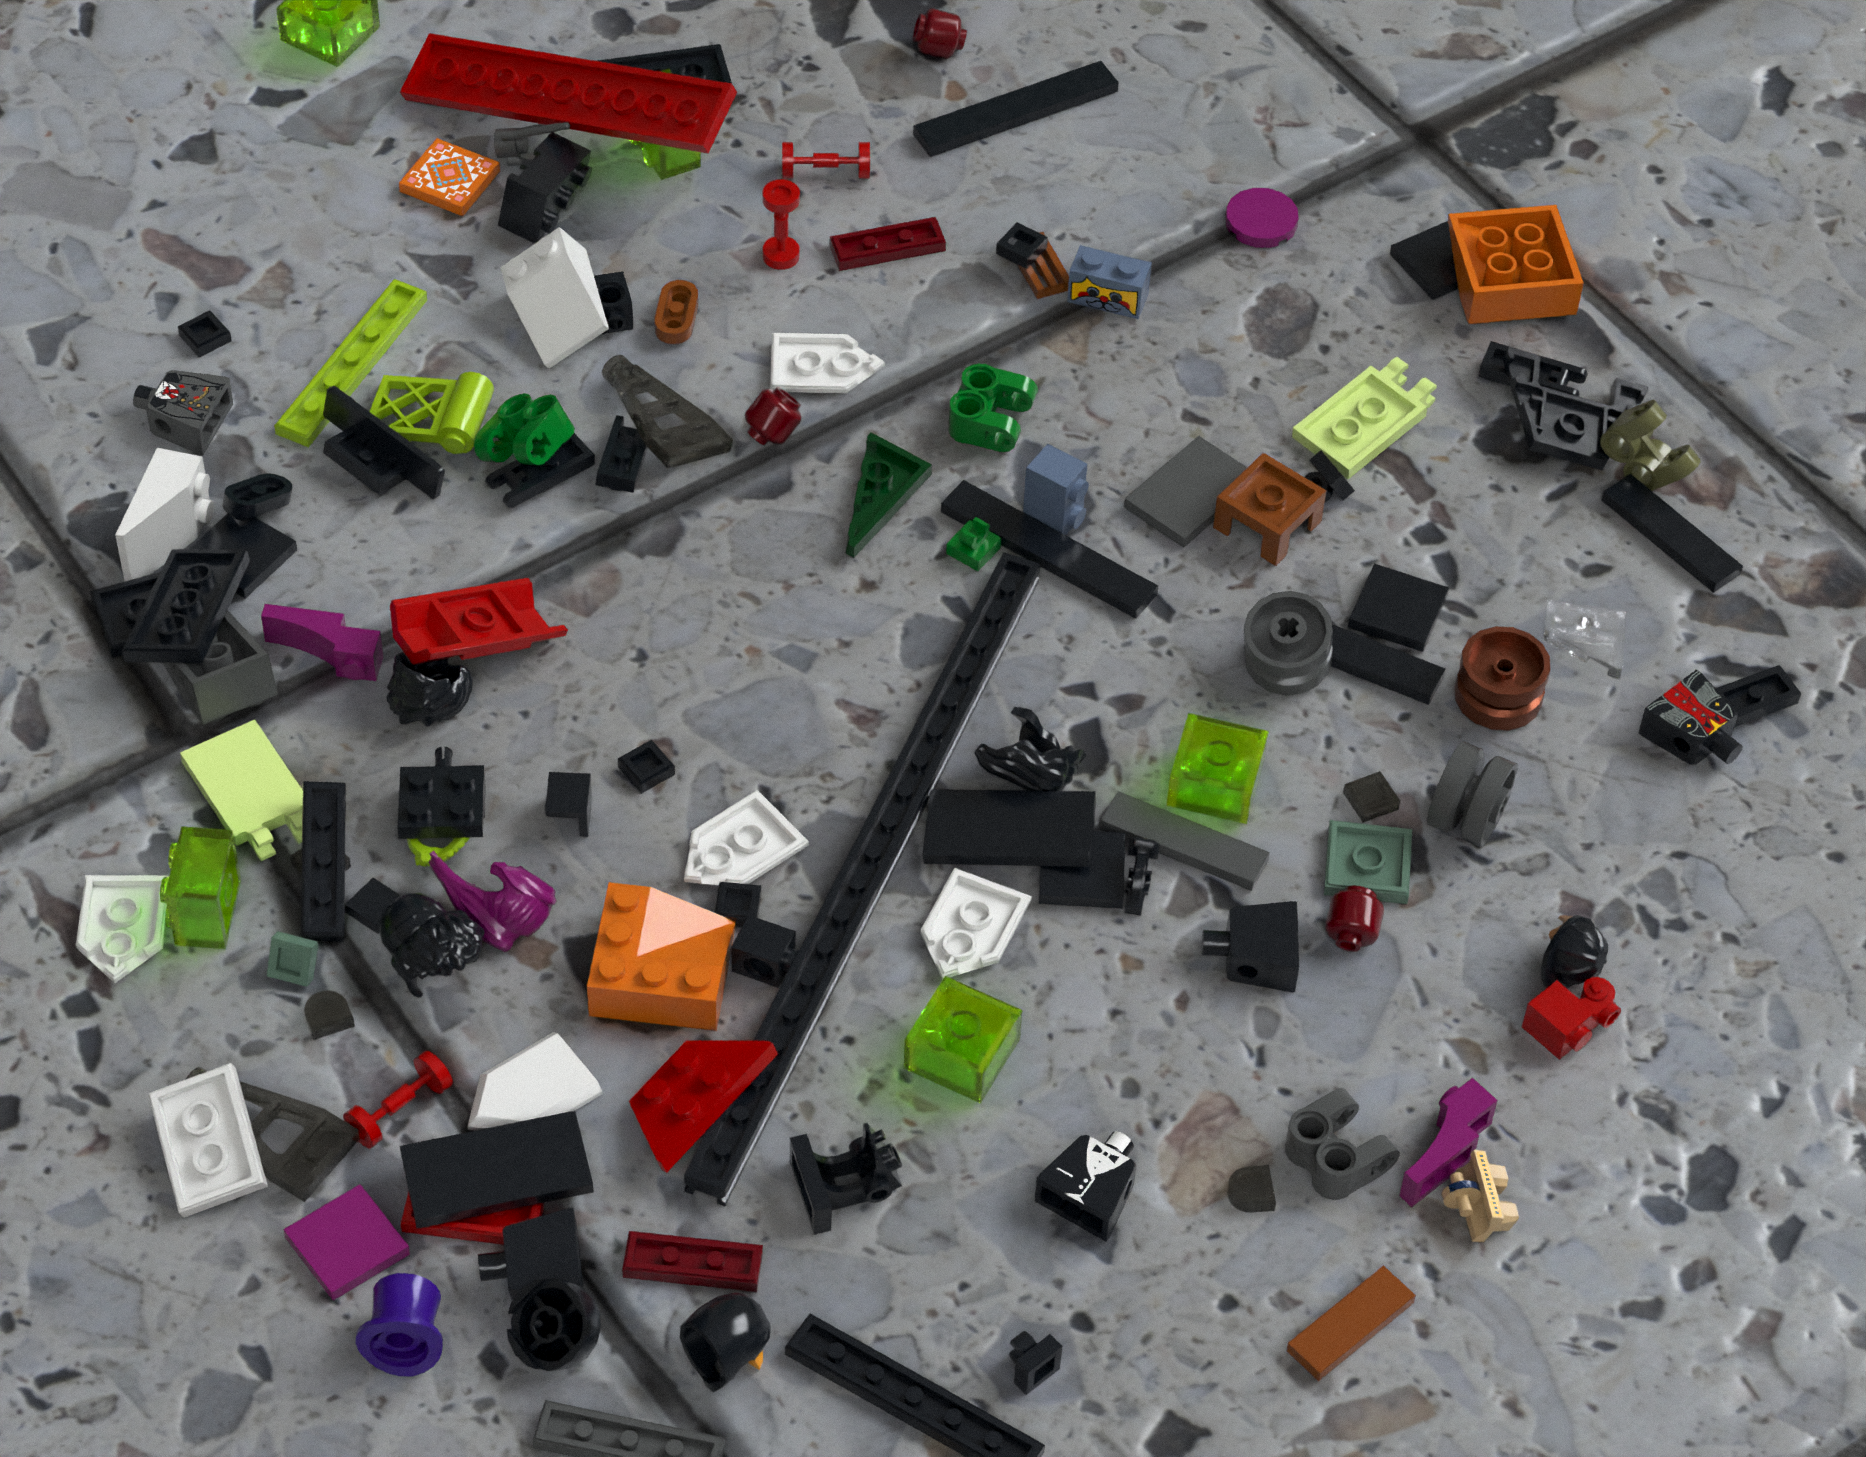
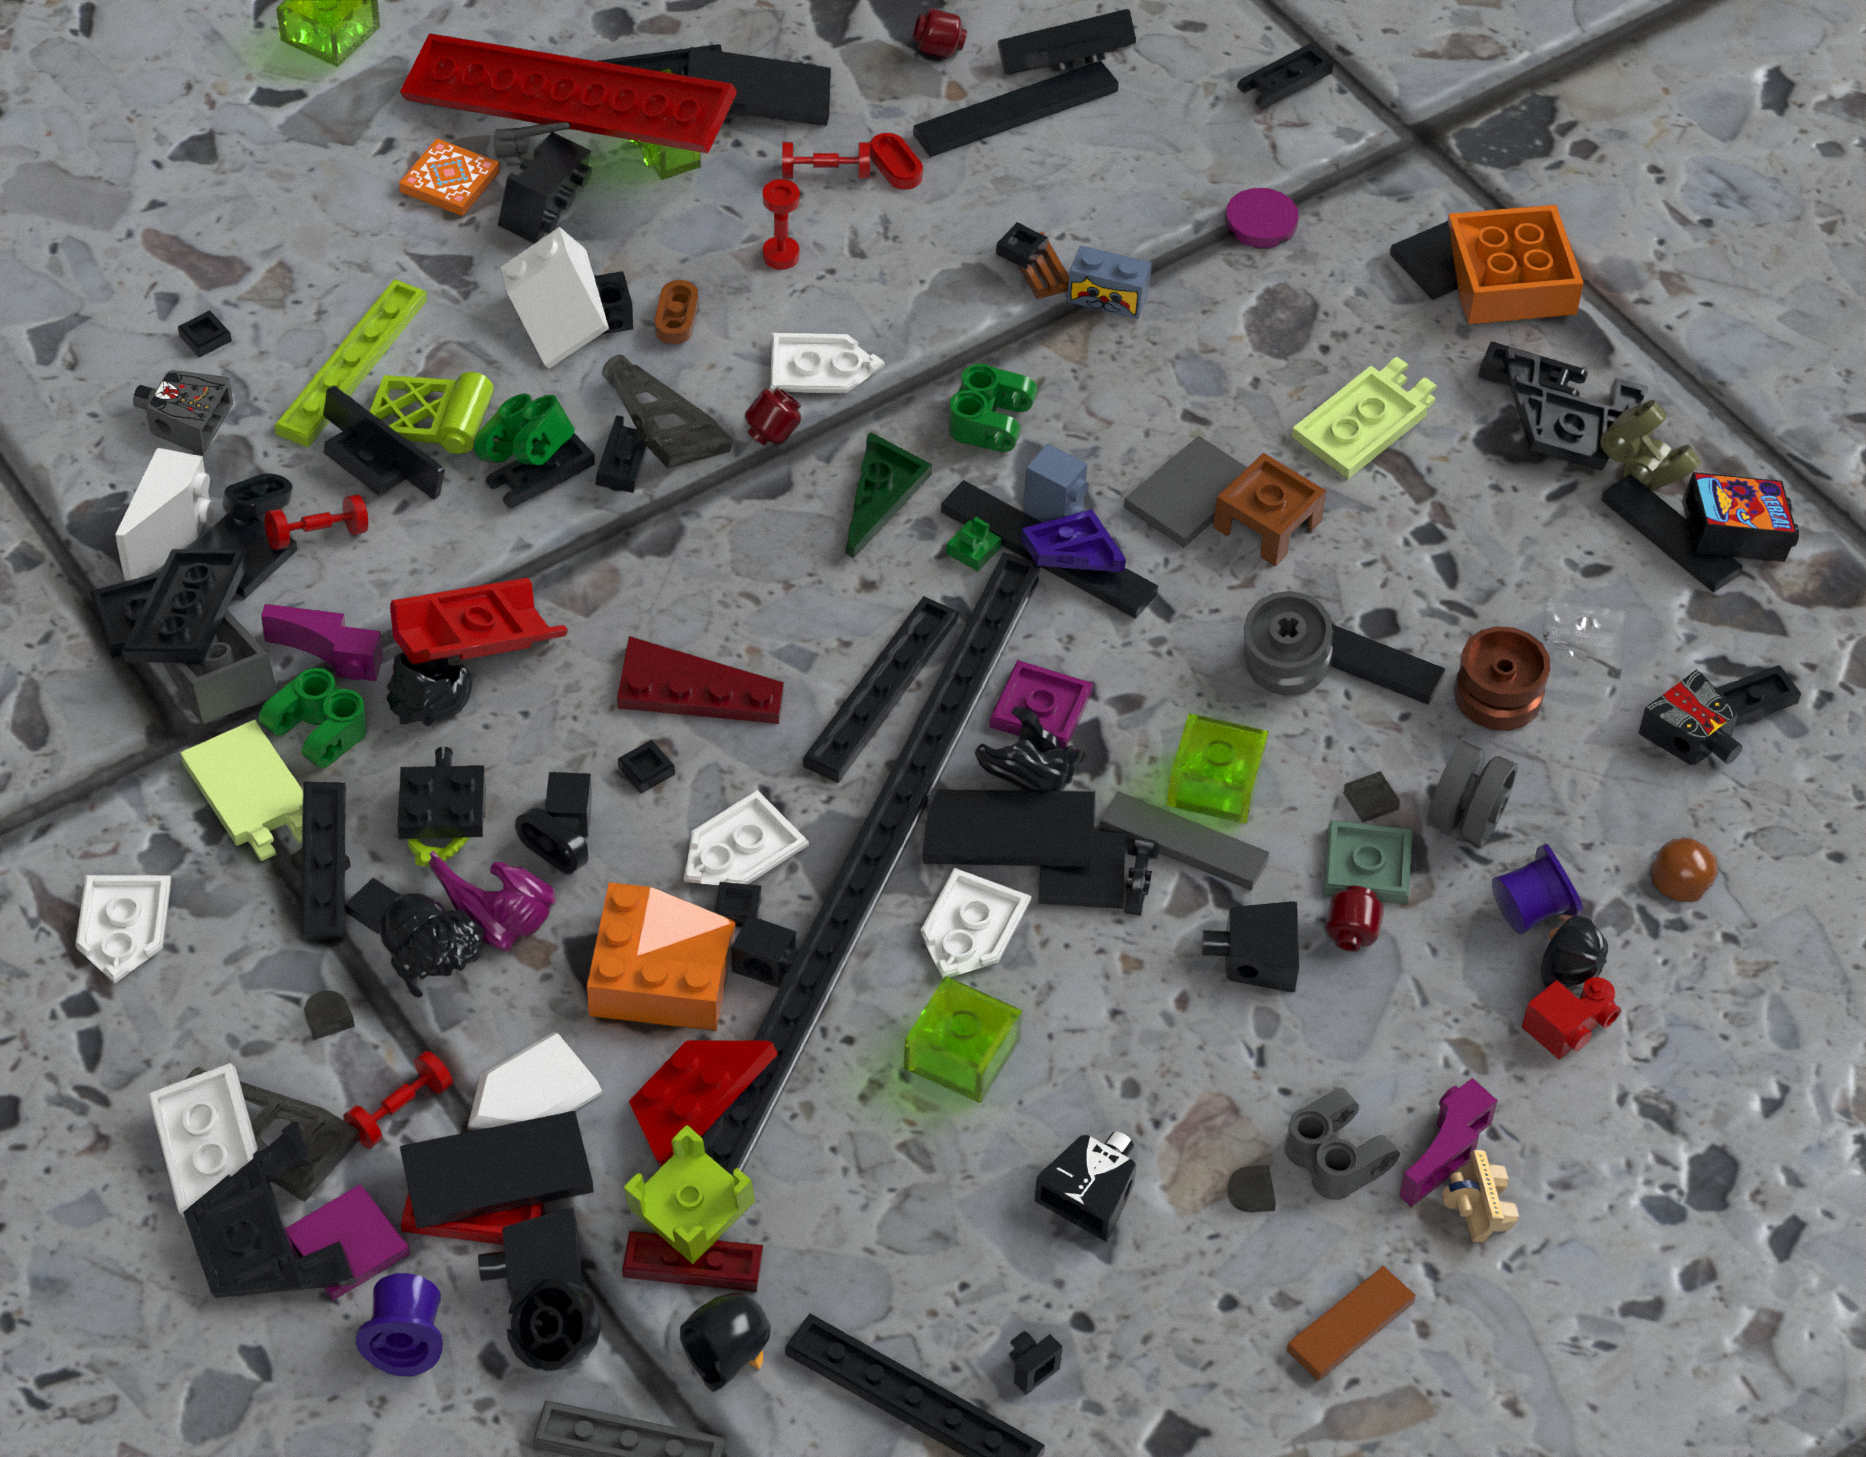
(201, 887): clear neon green brick -> none
(244, 1234): none -> black wing
(279, 529): none -> red wheel
(292, 958): sand green tile -> none
(318, 702): none -> green piece
(552, 840): none -> black plate
(685, 684): none -> dark red wing
(690, 1197): none -> lime panel
(767, 85): none -> black tile
(815, 1175): black tile -> none
(880, 689): none -> black tile
(887, 243): dark red tile -> none
(896, 161): none -> red tile
(1051, 695): none -> magenta tile
(1067, 42): none -> black bracket
(1074, 543): none -> dark purple wing
(1287, 75): none -> black hinge
(1329, 477): black tile -> none
(1398, 607): black tile -> none
(1536, 892): none -> dark purple piece
(1684, 869): none -> dark orange hair
(1739, 517): none -> brick

